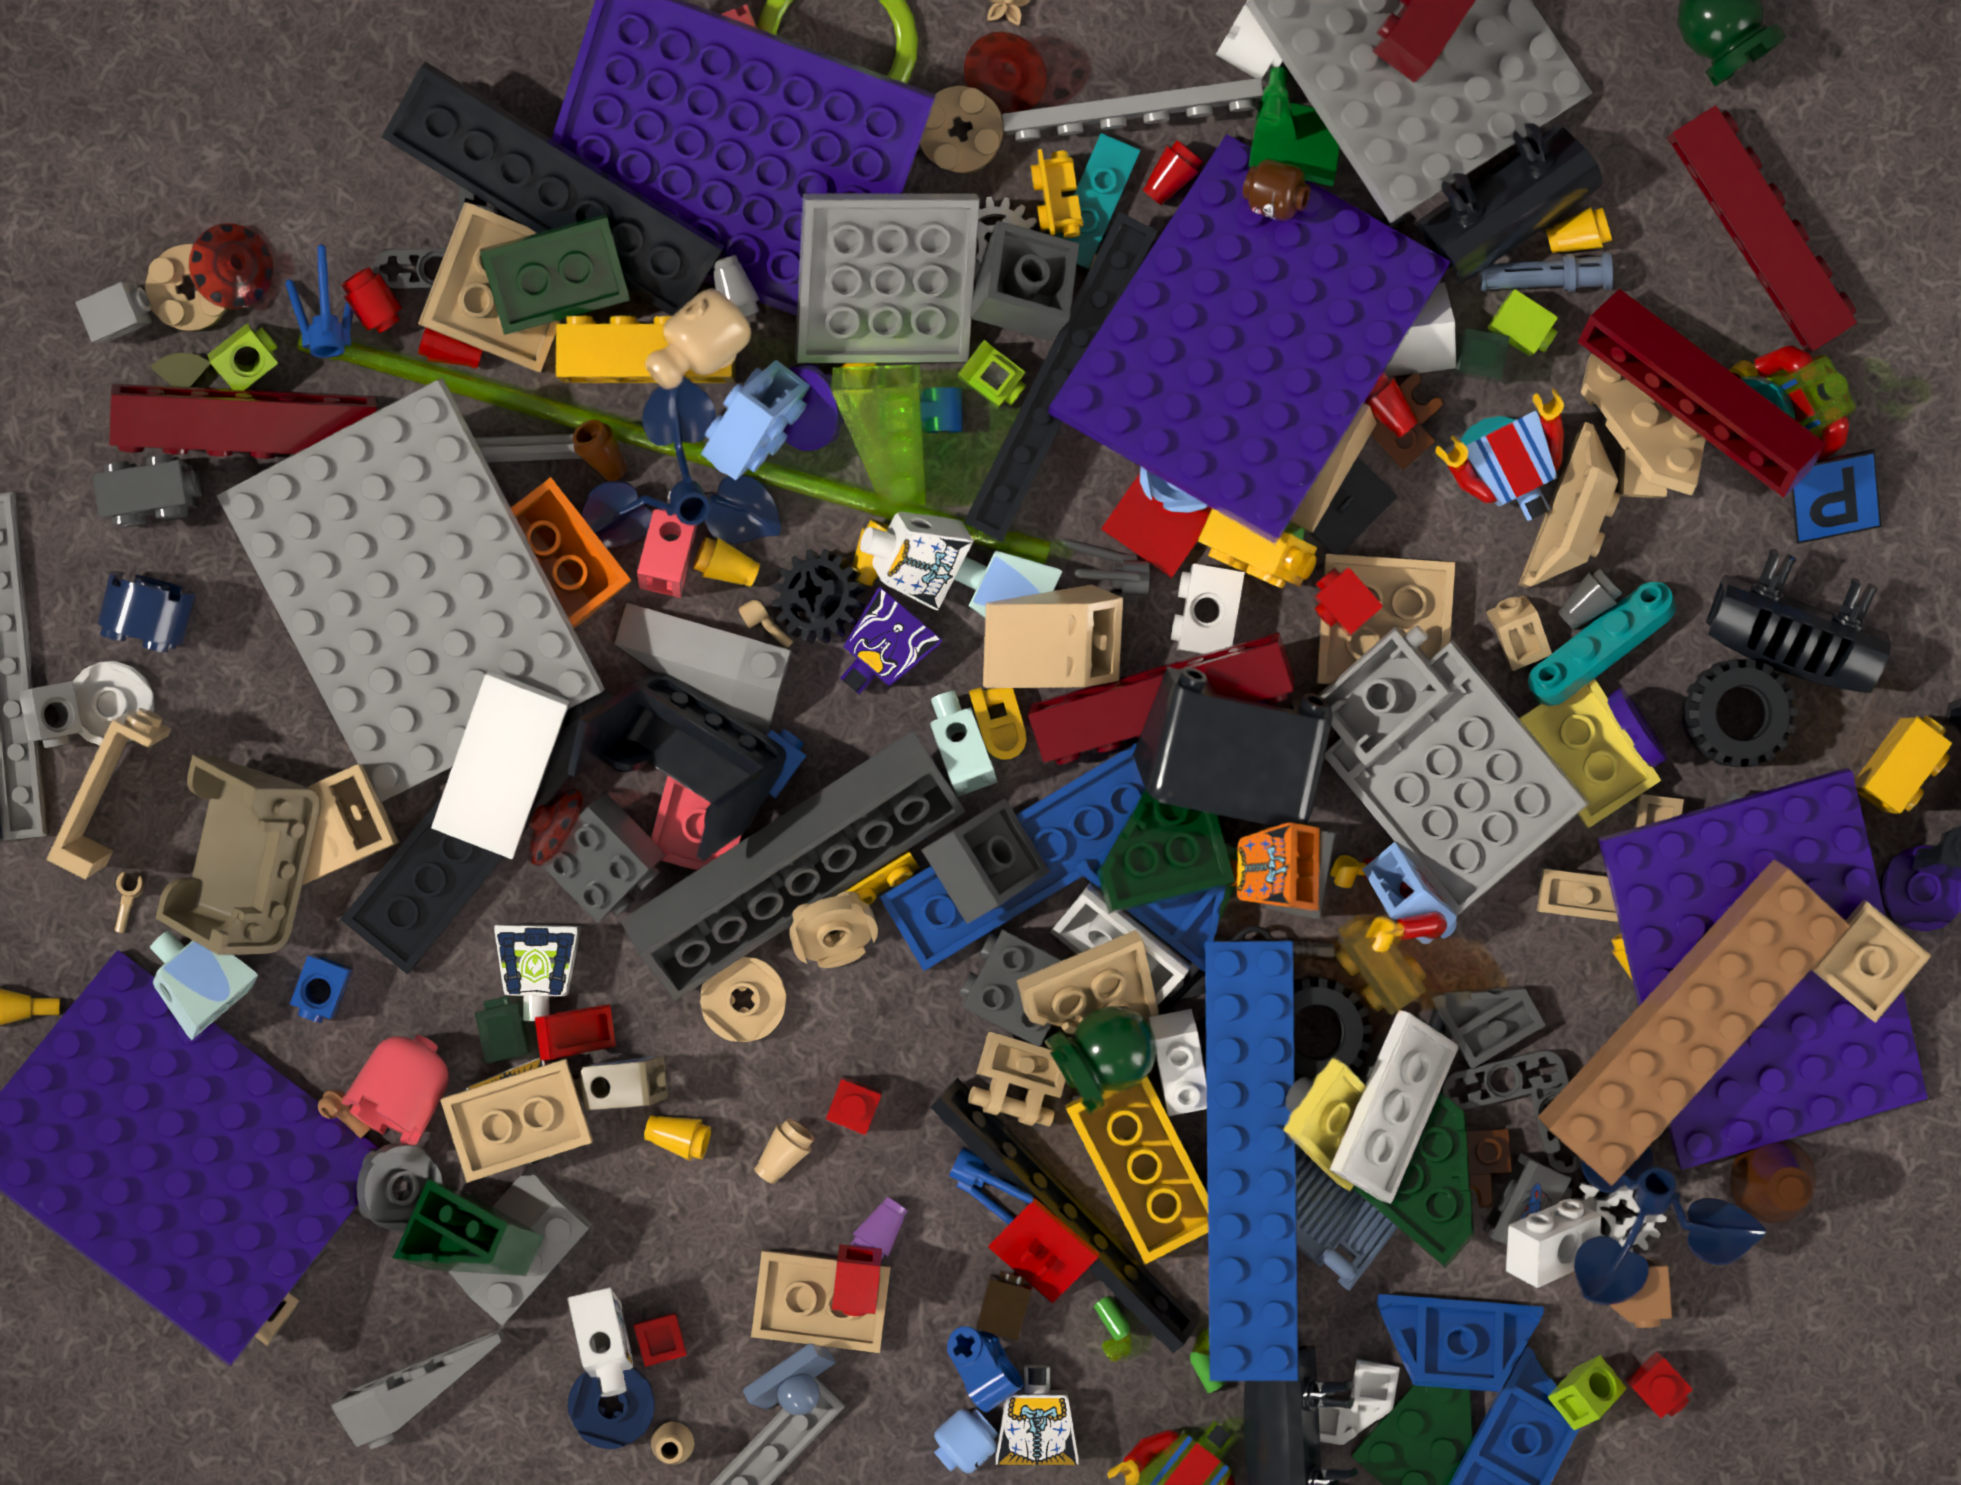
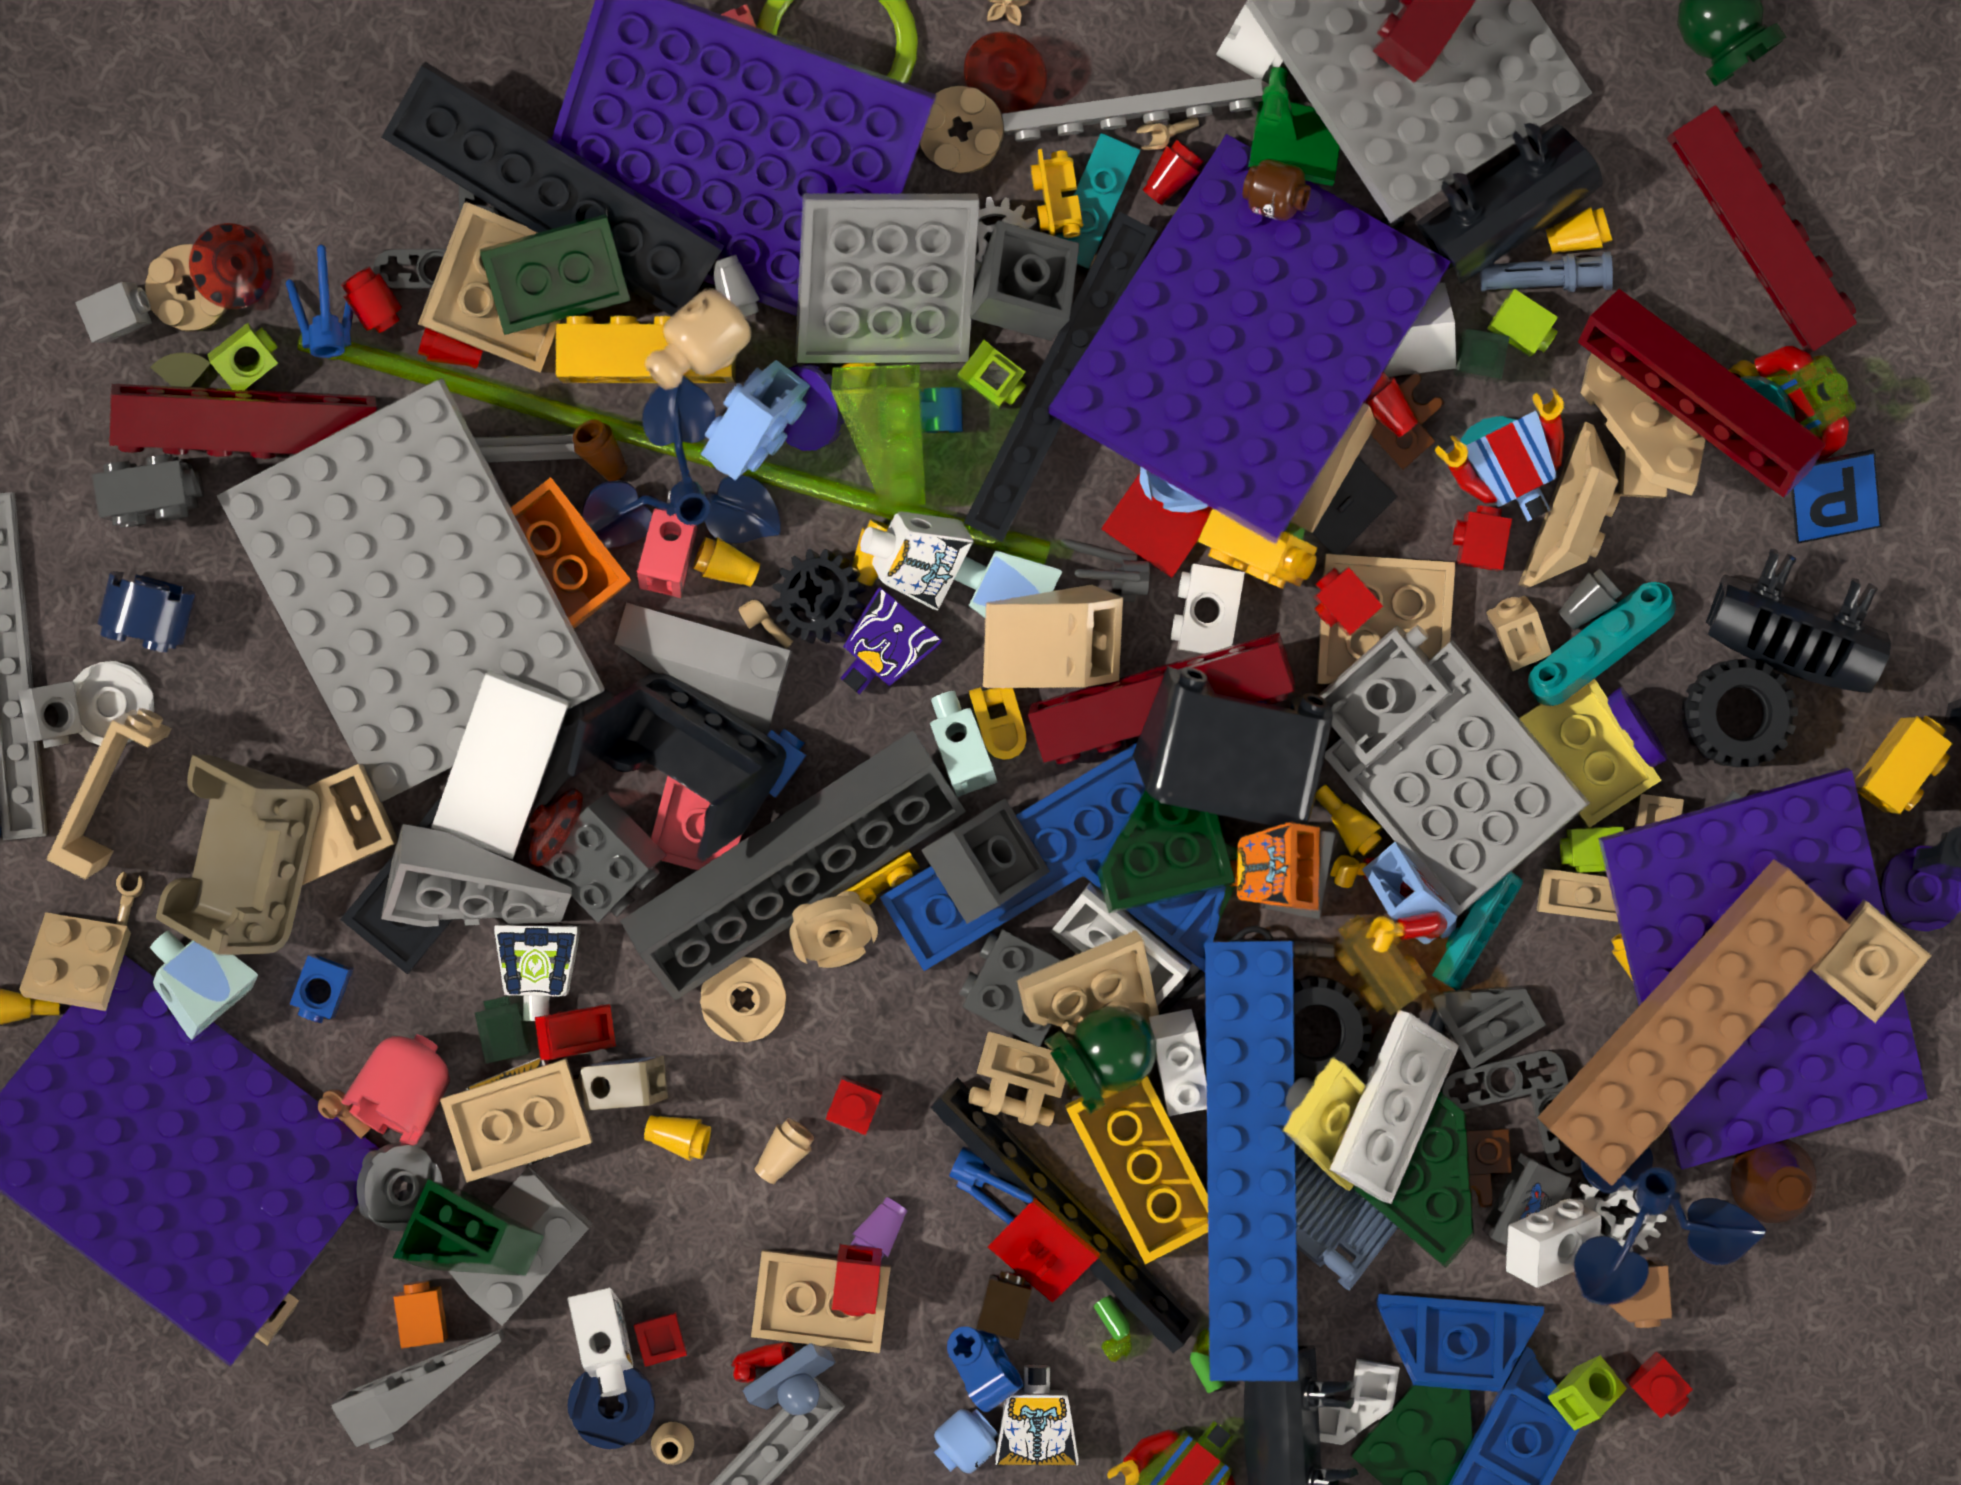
(75, 961): none -> tan plate
(420, 1315): none -> orange brick
(449, 878): none -> light grey wedge
(761, 1357): none -> red arm
(1162, 133): none -> tan hand
(1354, 827): none -> yellow cone
(1468, 942): none -> teal plate
(1482, 538): none -> red brick
(1583, 848): none -> lime window

